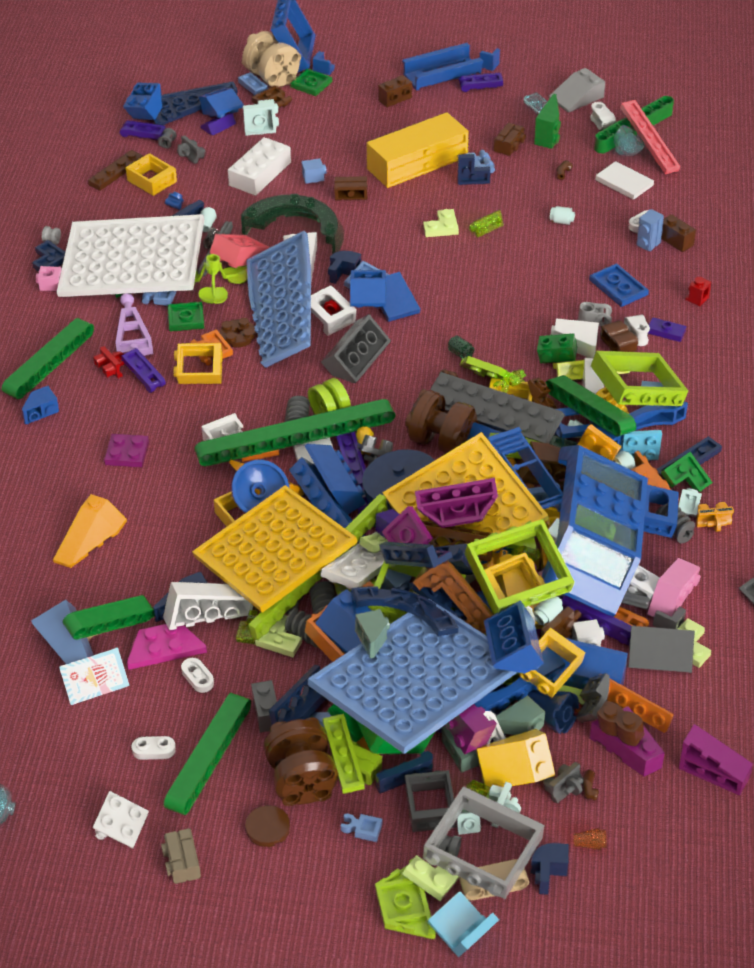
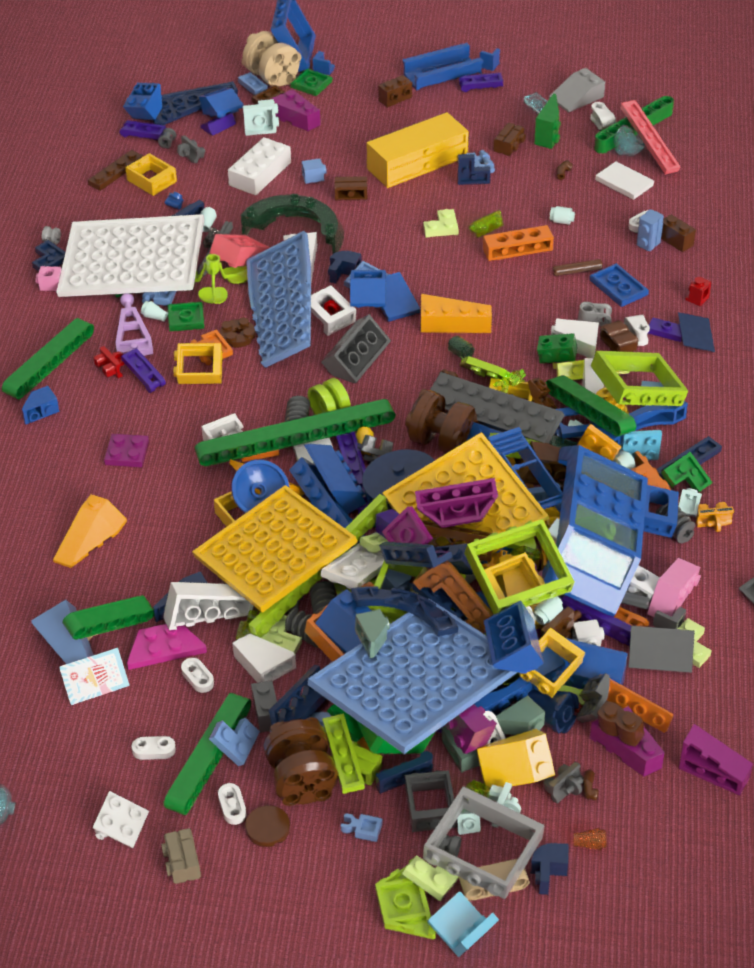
(152, 311): none -> light aqua cone
(232, 805): none -> white plate
(235, 743): none -> medium blue plate
(262, 658): none -> white slope
(297, 110): none -> magenta wedge
(454, 316): none -> light orange wedge
(518, 243): none -> orange brick
(577, 267): none -> reddish brown axle
(696, 332): none -> dark blue sticker

